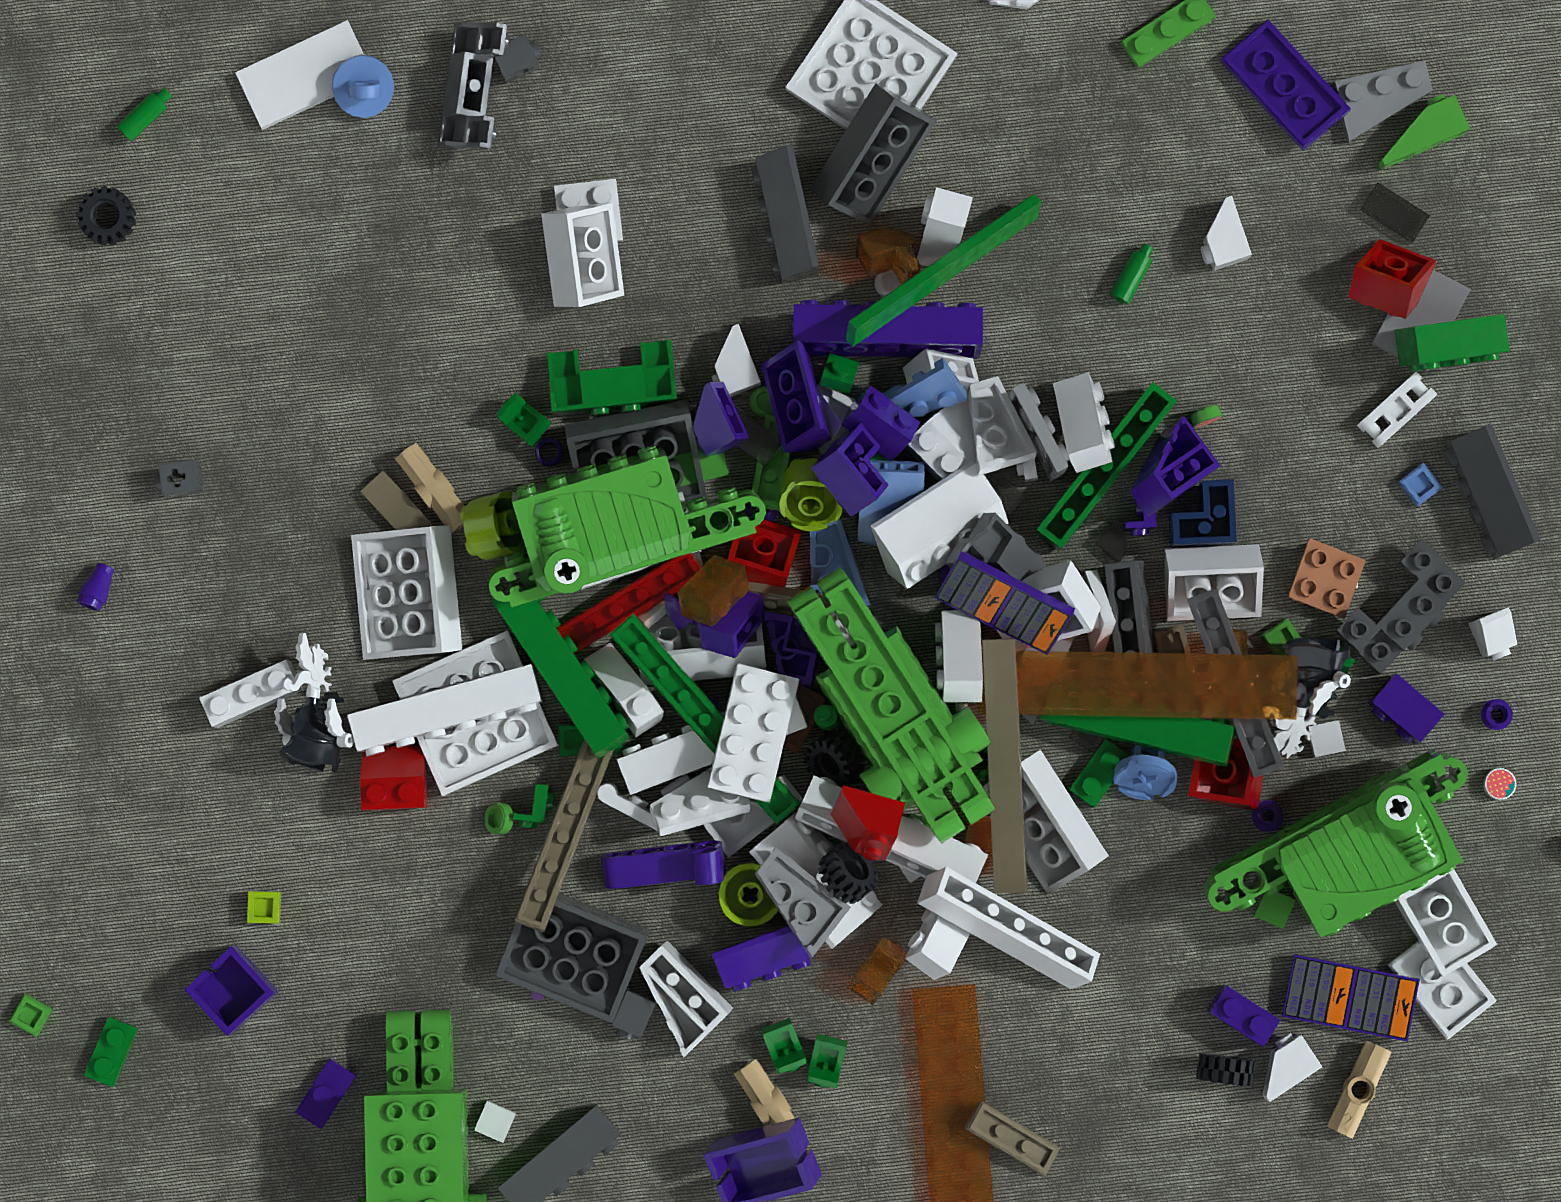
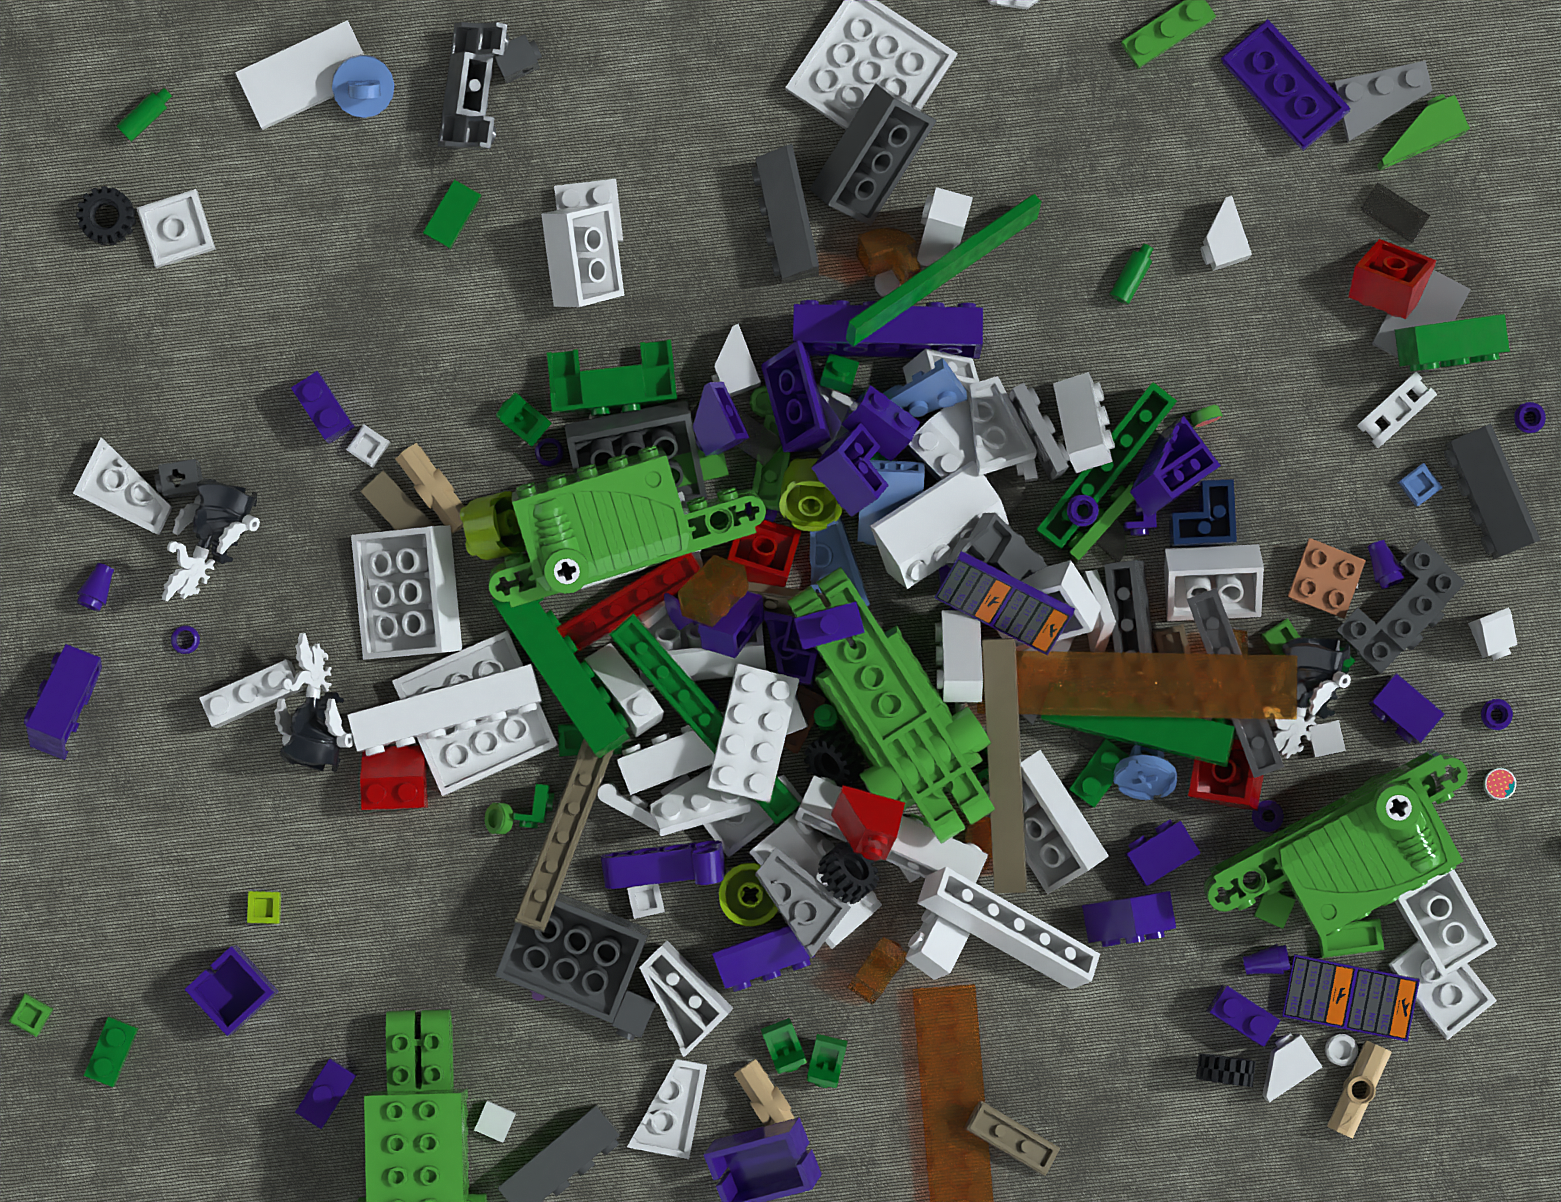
(62, 700): none -> dark purple wedge
(121, 490): none -> white wing
(176, 228): none -> white tile
(193, 647): none -> dark purple piece
(219, 519): none -> helmet
(323, 407): none -> dark purple brick
(368, 446): none -> white tile
(452, 214): none -> green tile
(645, 900): none -> white plate
(673, 1113): none -> white wing
(829, 625): none -> dark purple tile
(1082, 543): none -> bright green plate
(1092, 508): none -> dark purple plate
(1129, 919): none -> dark purple brick
(1161, 852): none -> dark purple brick
(1268, 961): none -> dark purple cone
(1341, 1049): none -> white tile
(1353, 939): none -> bright green tile
(1385, 565): none -> dark purple cone
(1538, 413): none -> dark purple plate

